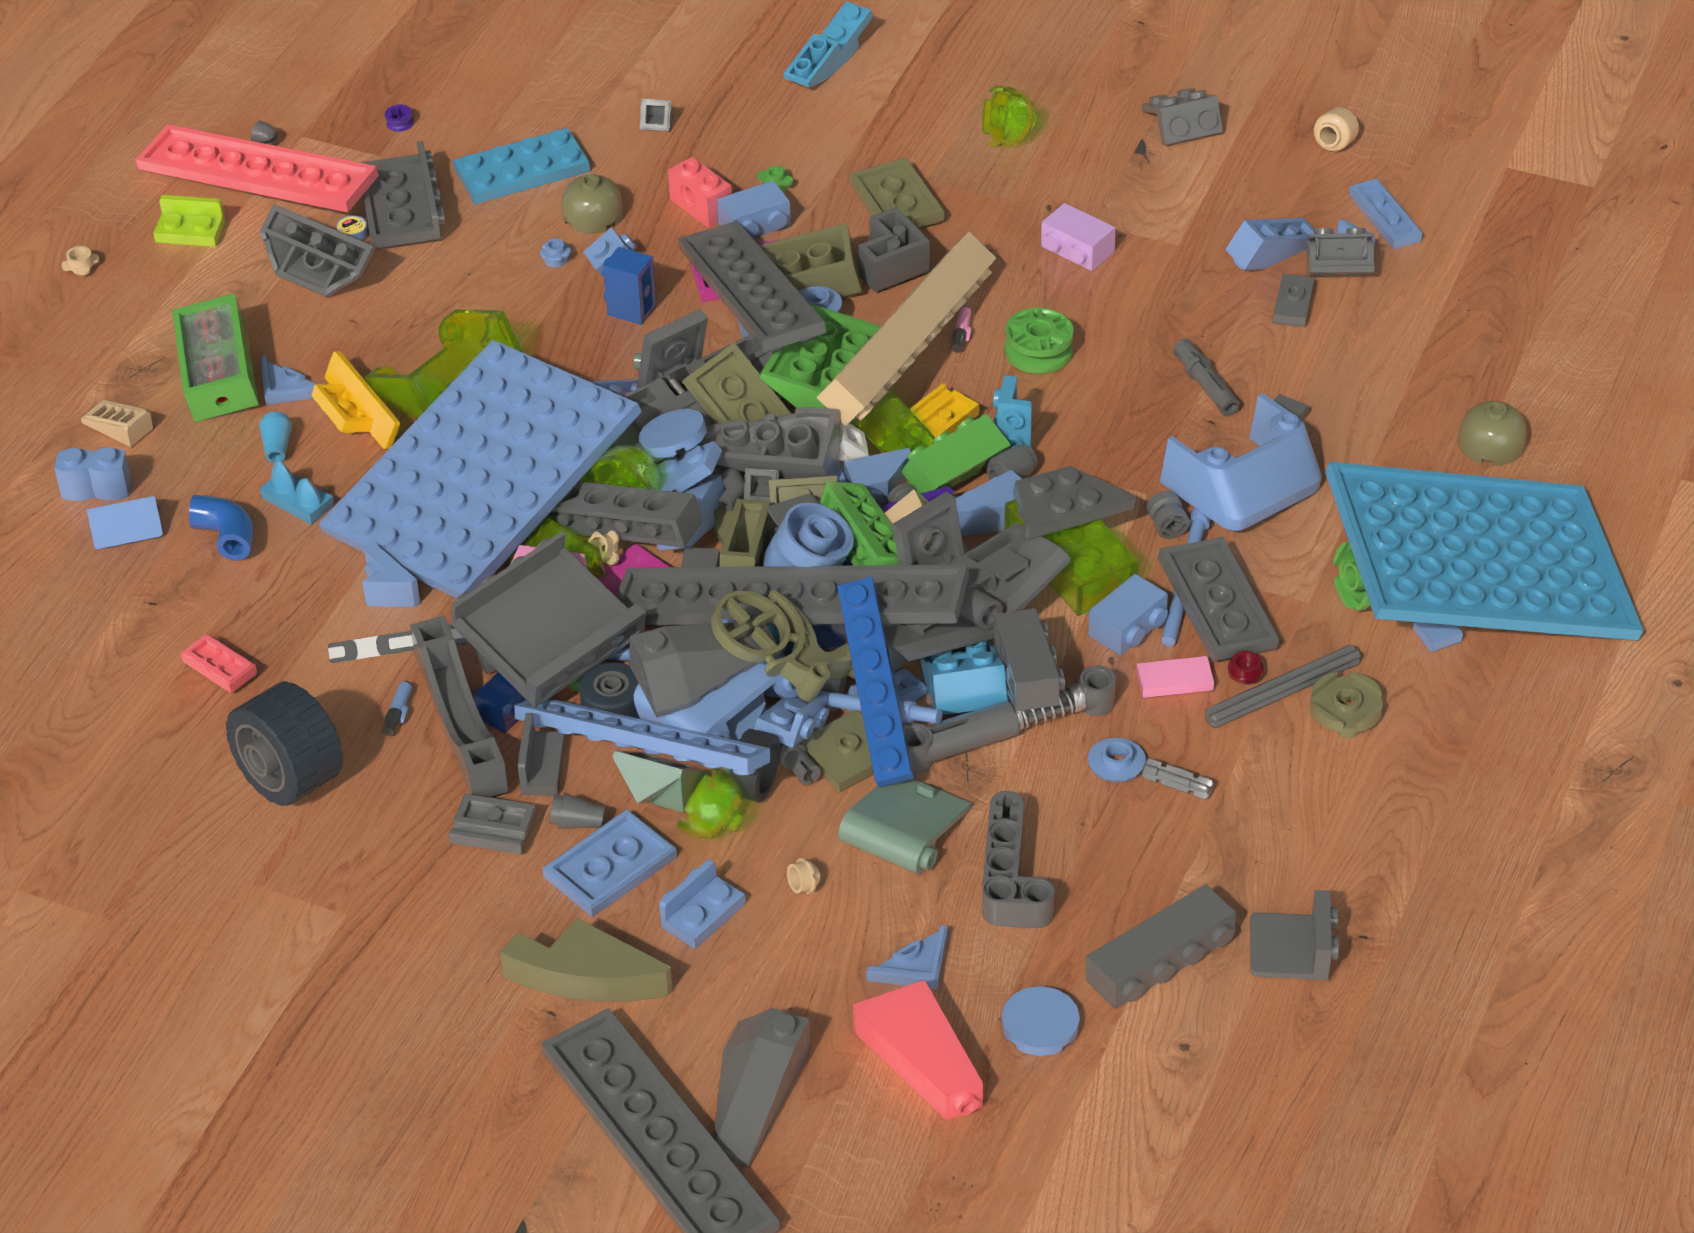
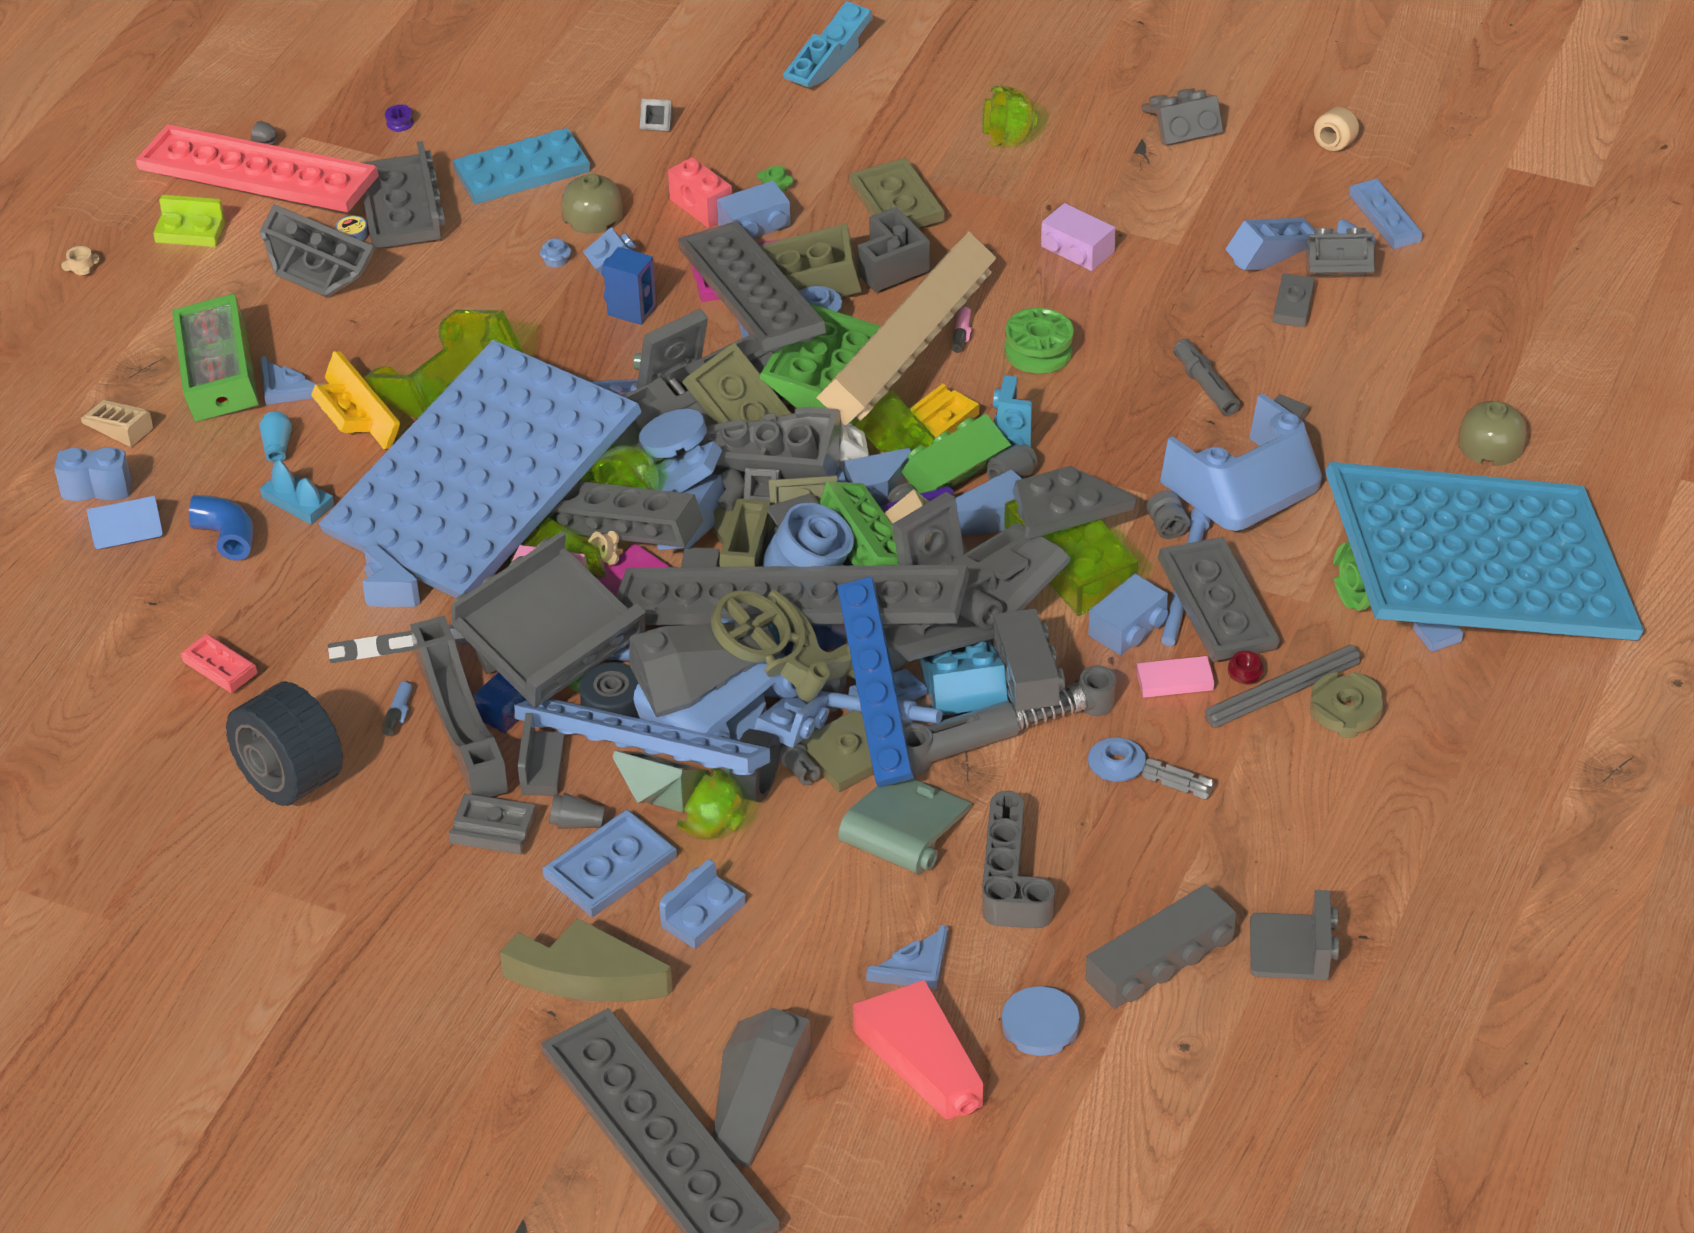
(803, 876): tan plate -> none

